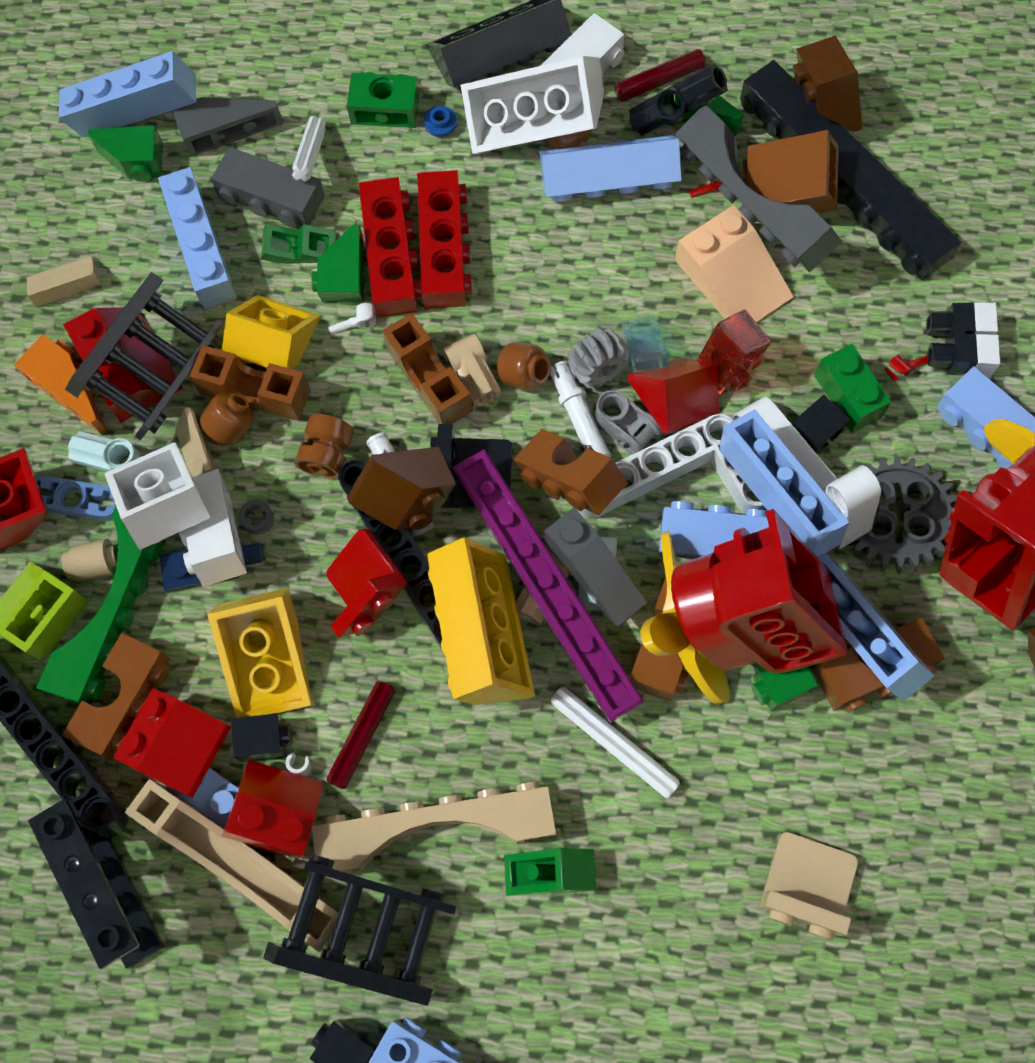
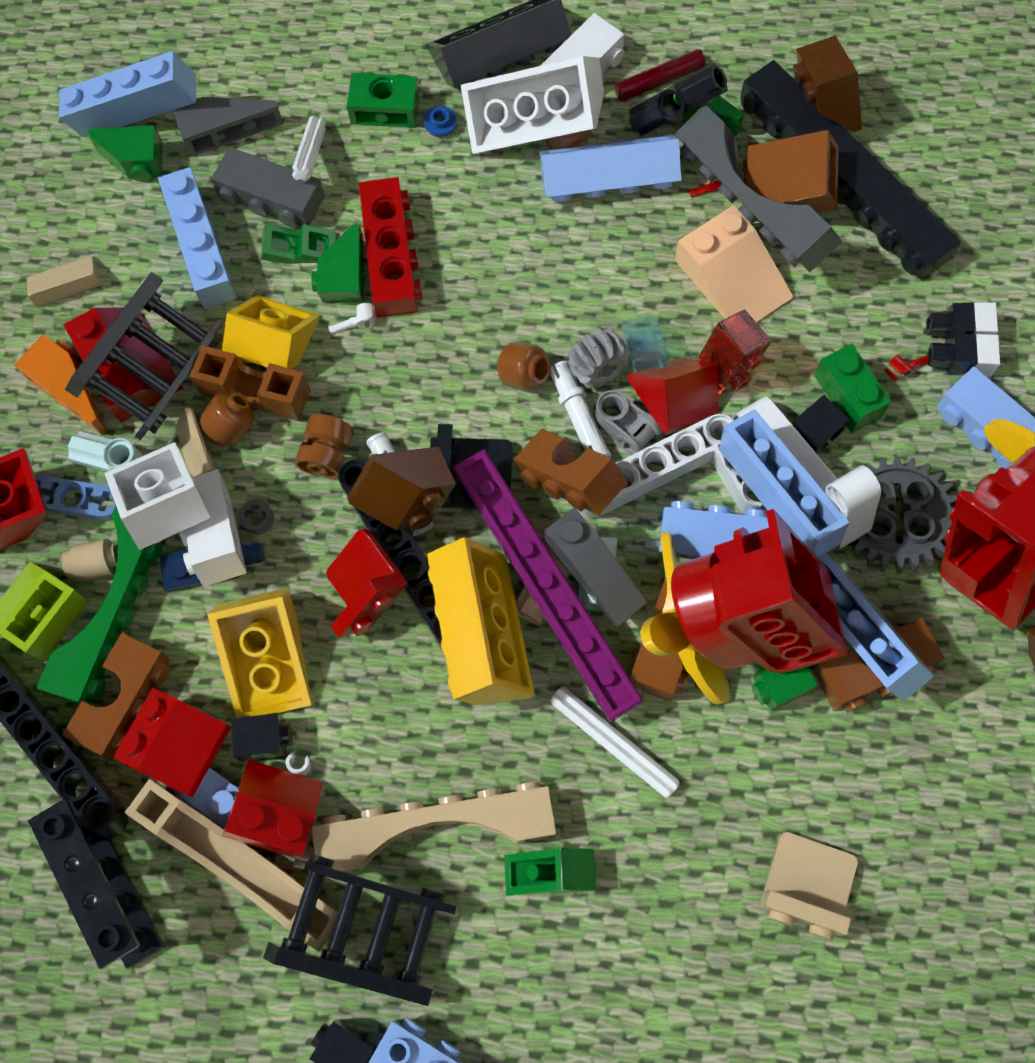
(360, 734): dark red axle -> none
(435, 384): dark orange arch -> none
(436, 192): red brick -> none
(472, 369): tan piece -> none

